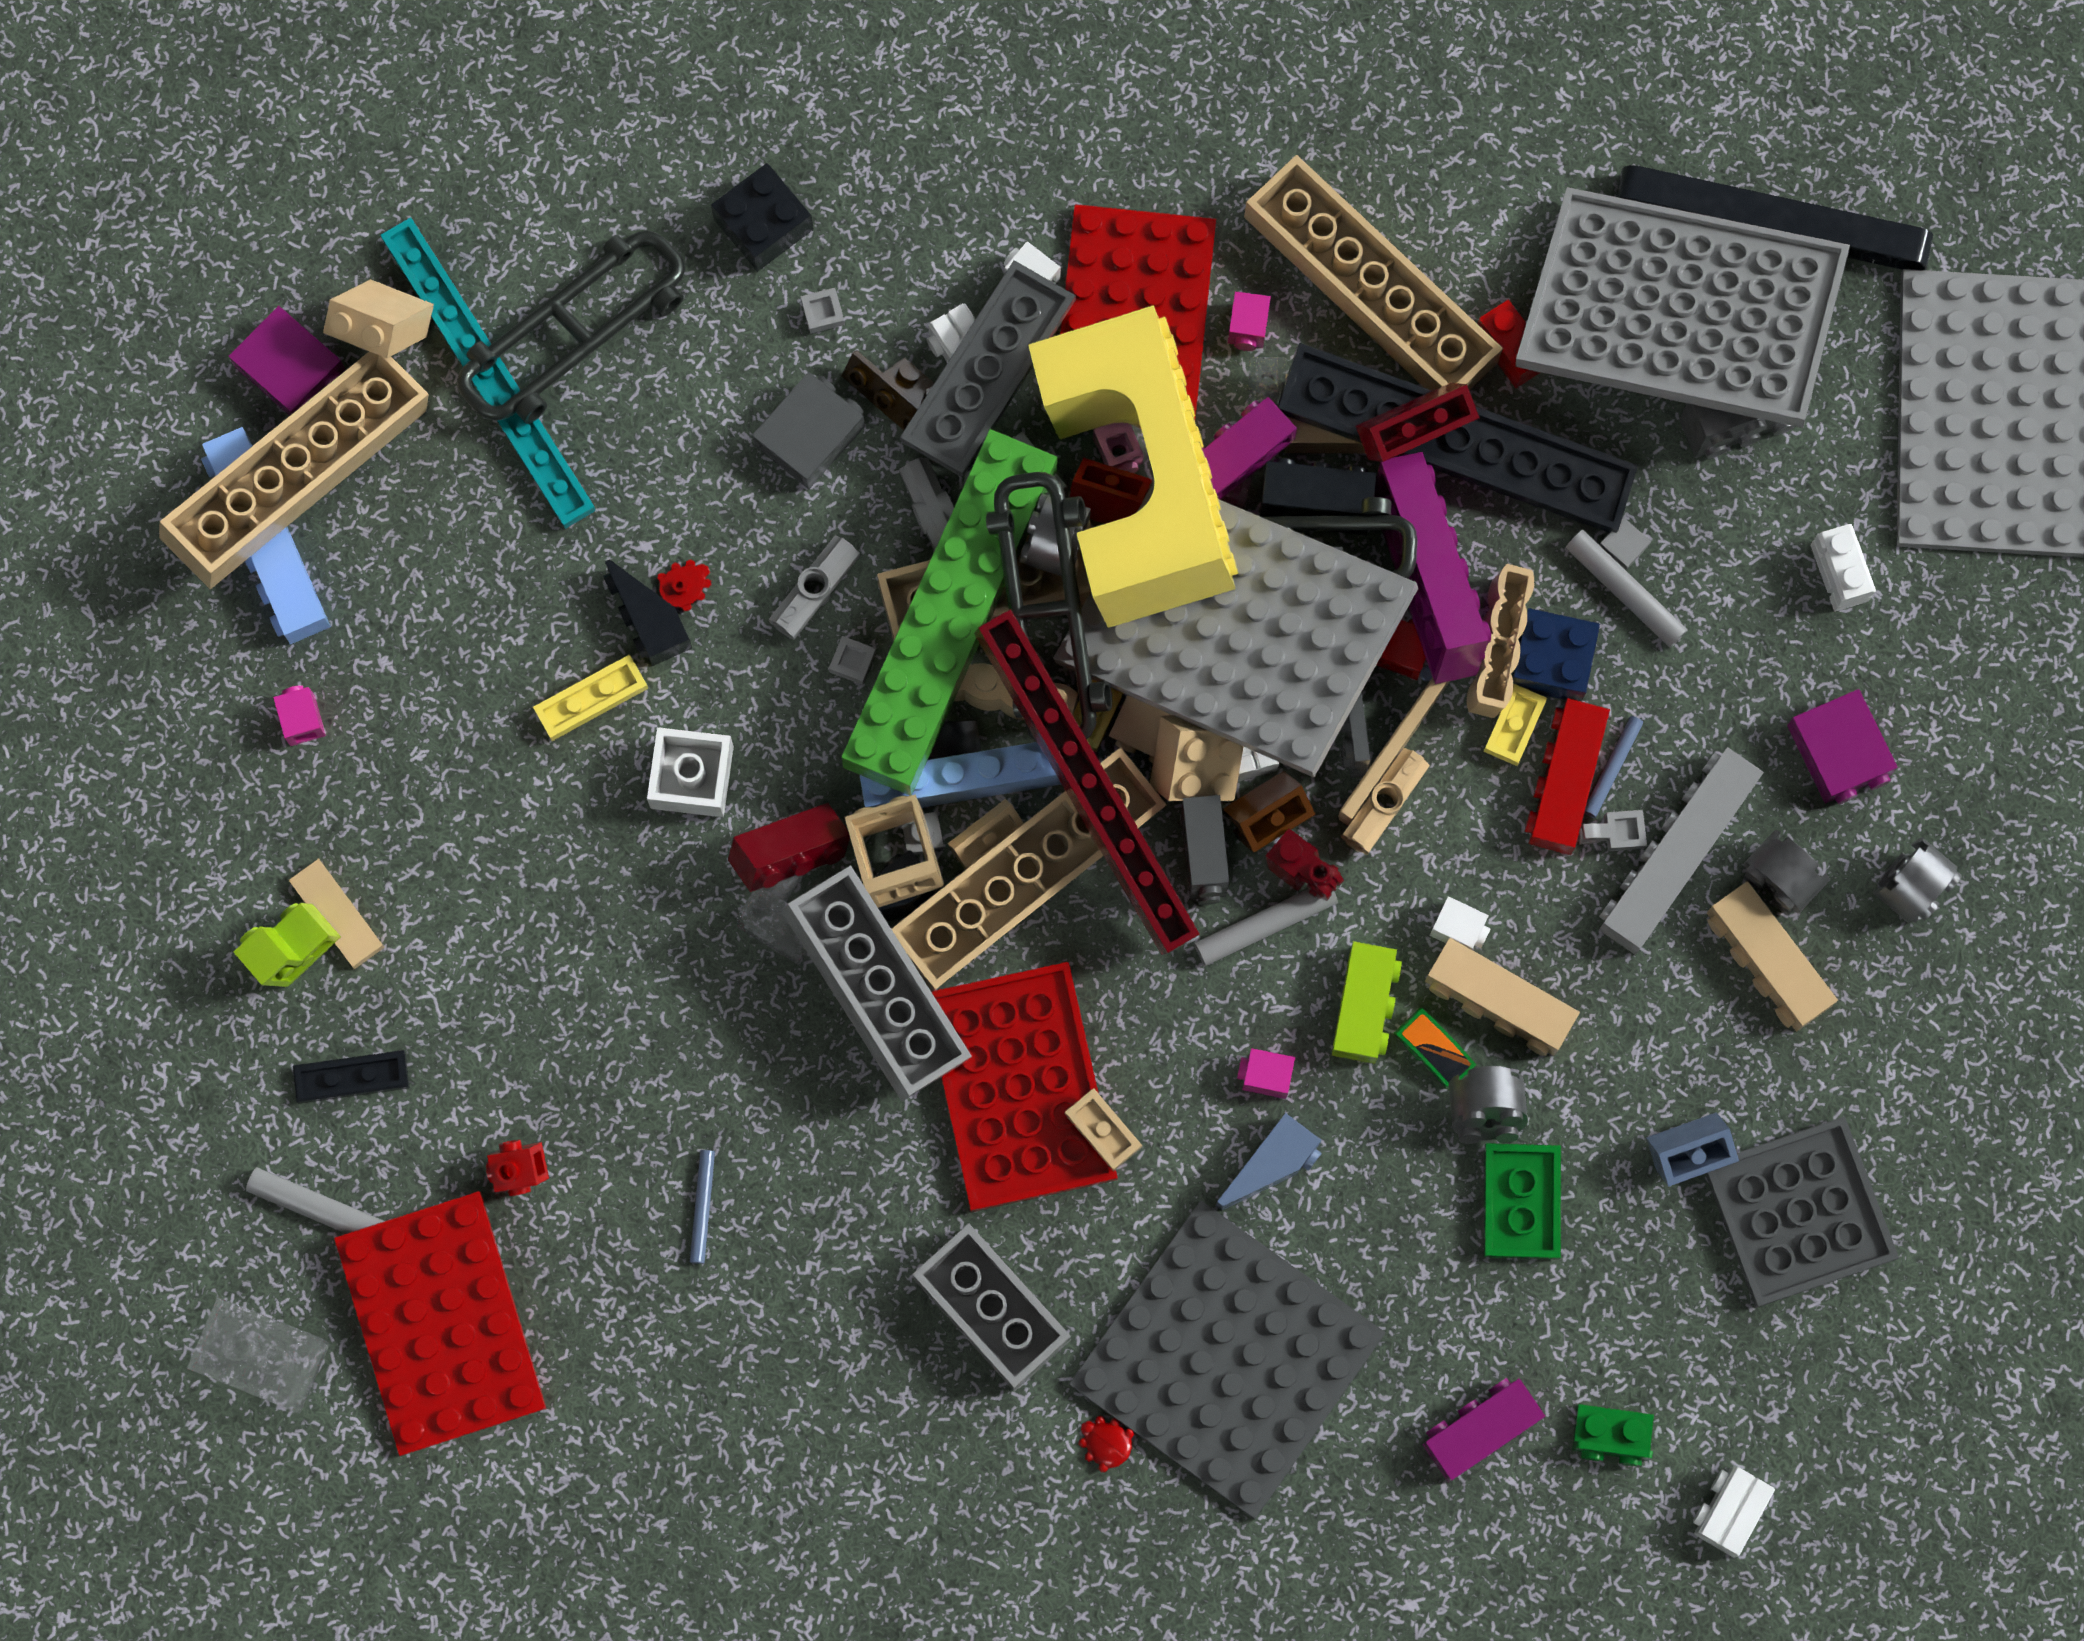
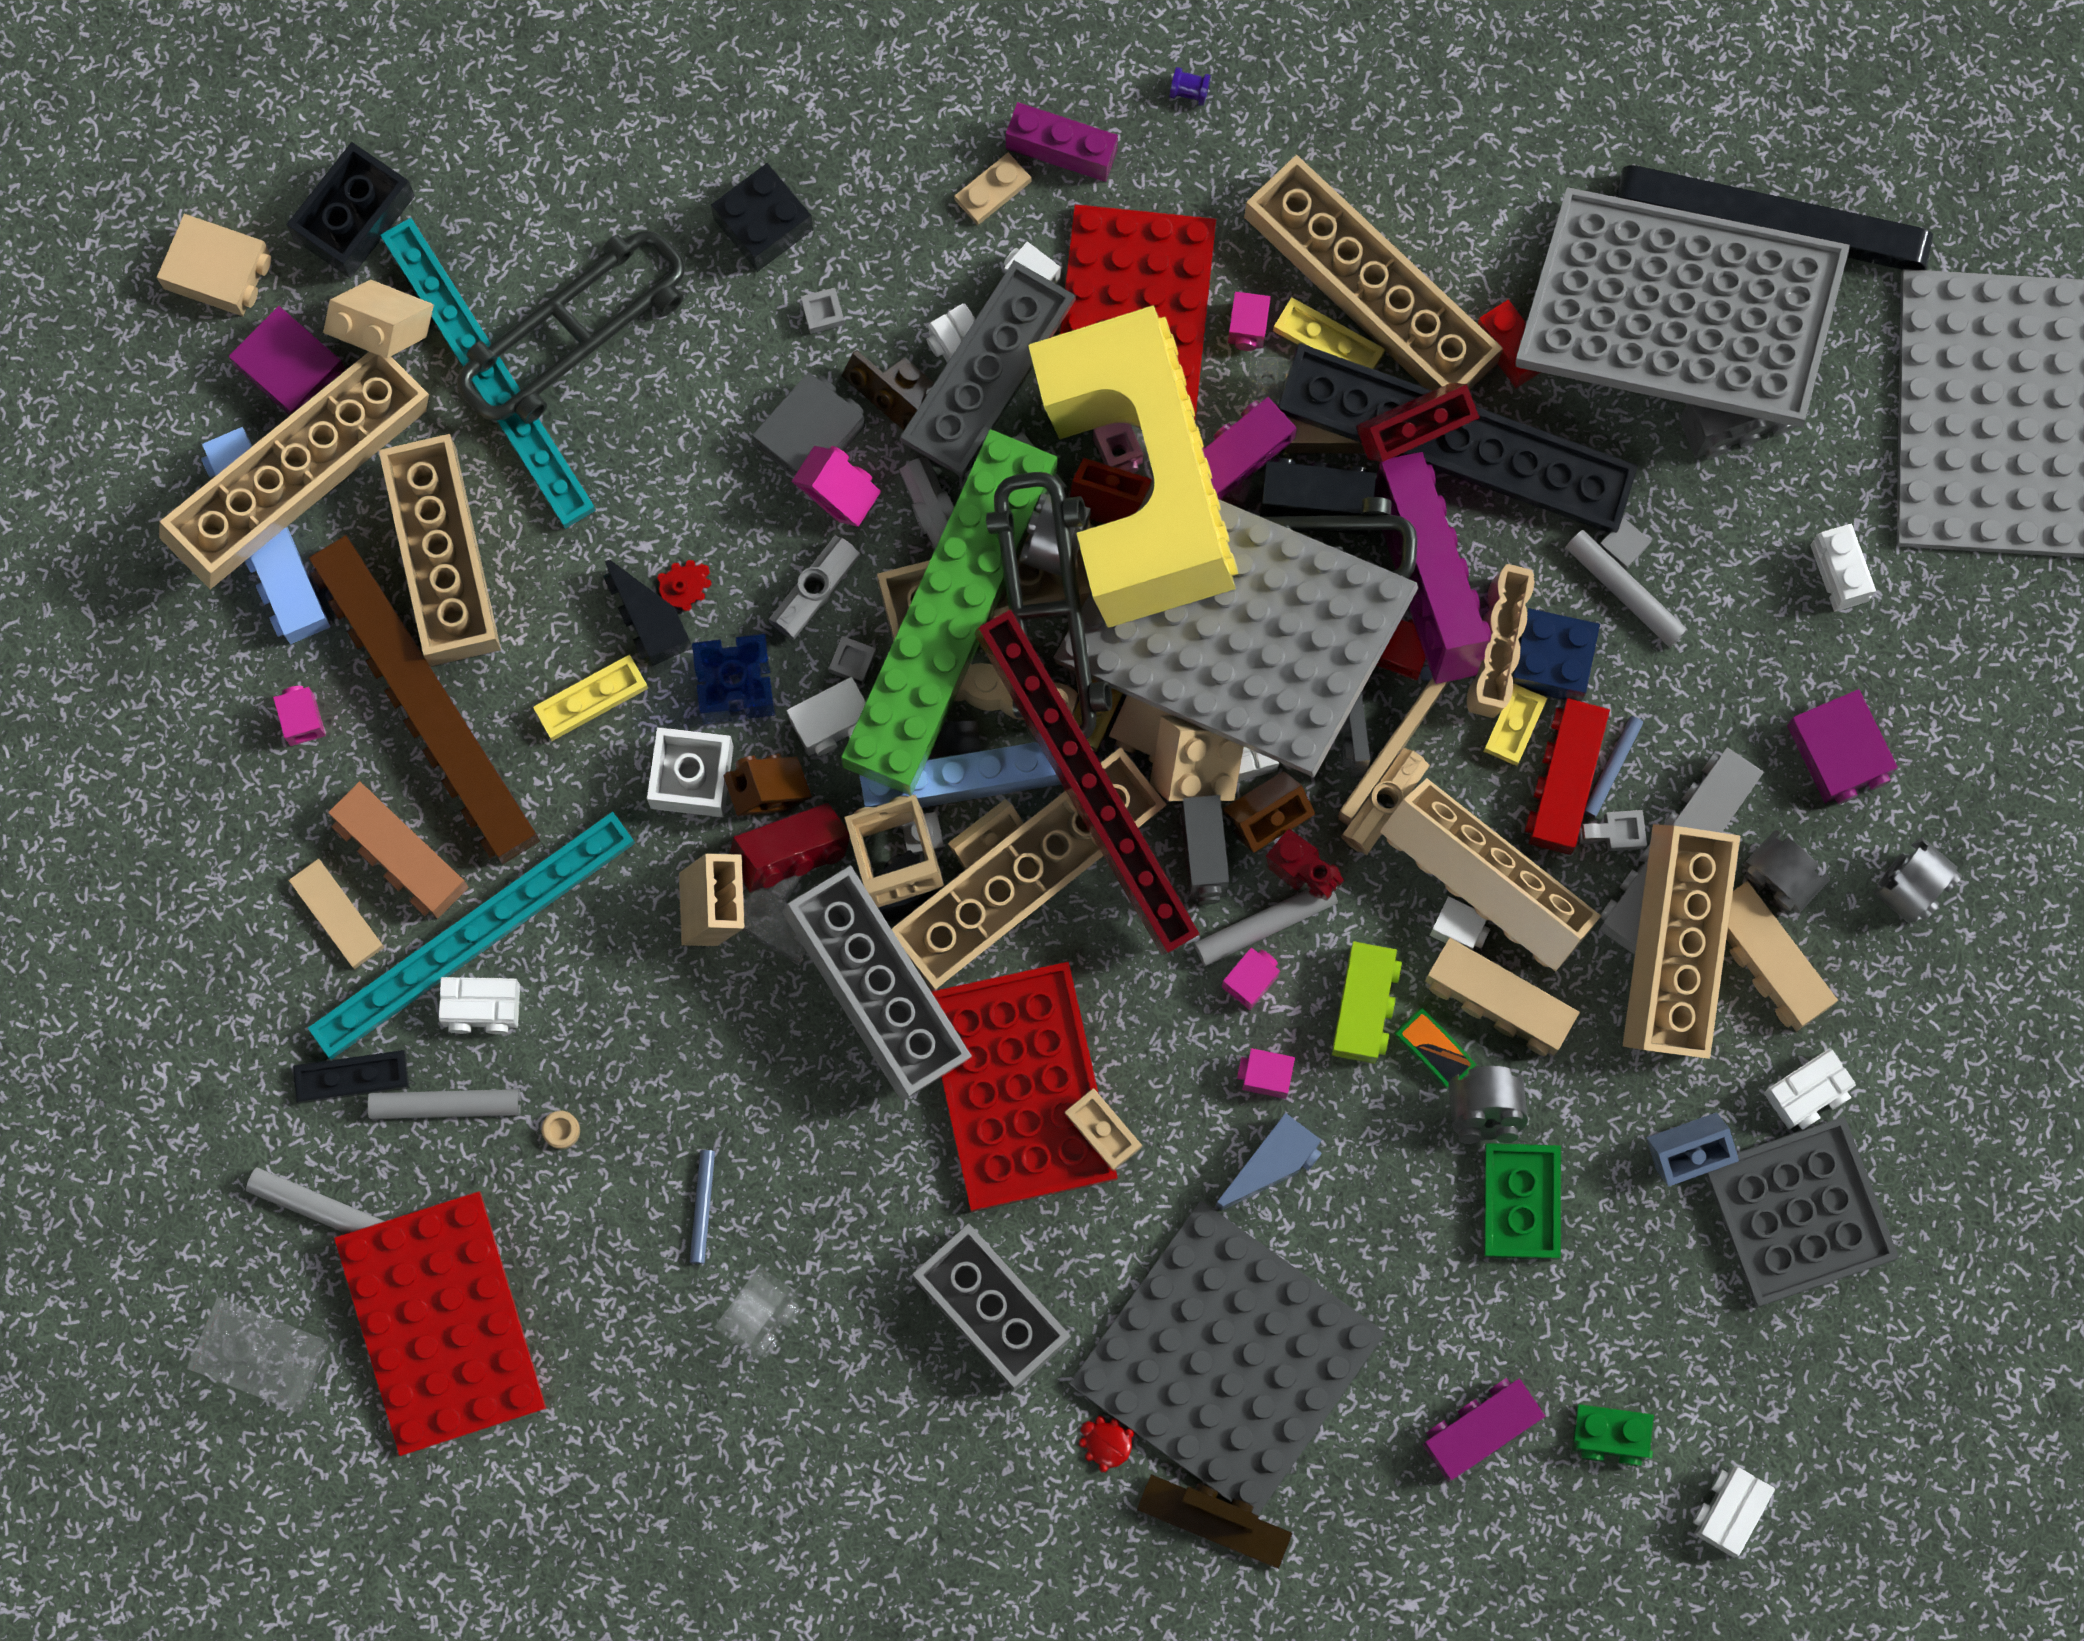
(214, 265): none -> tan brick
(287, 950): lime brick -> none
(350, 210): none -> black brick
(397, 850): none -> nougat brick
(424, 700): none -> reddish brown brick
(439, 550): none -> tan brick
(444, 1104): none -> light grey piece
(471, 935): none -> teal plate
(479, 1003): none -> white brick
(516, 1167): red brick -> none
(560, 1130): none -> tan tile
(711, 900): none -> tan brick
(715, 665): none -> clear blue brick
(758, 1315): none -> clear brick
(766, 785): none -> reddish brown brick
(827, 717): none -> white brick
(837, 485): none -> dark pink brick
(992, 188): none -> tan plate
(1061, 141): none -> magenta brick
(1190, 86): none -> dark purple bush
(1215, 1520): none -> dark brown bracket
(1251, 977): none -> dark pink brick
(1309, 327): none -> light yellow plate
(1489, 874): none -> tan brick
(1681, 941): none -> tan brick
(1810, 1089): none -> white brick

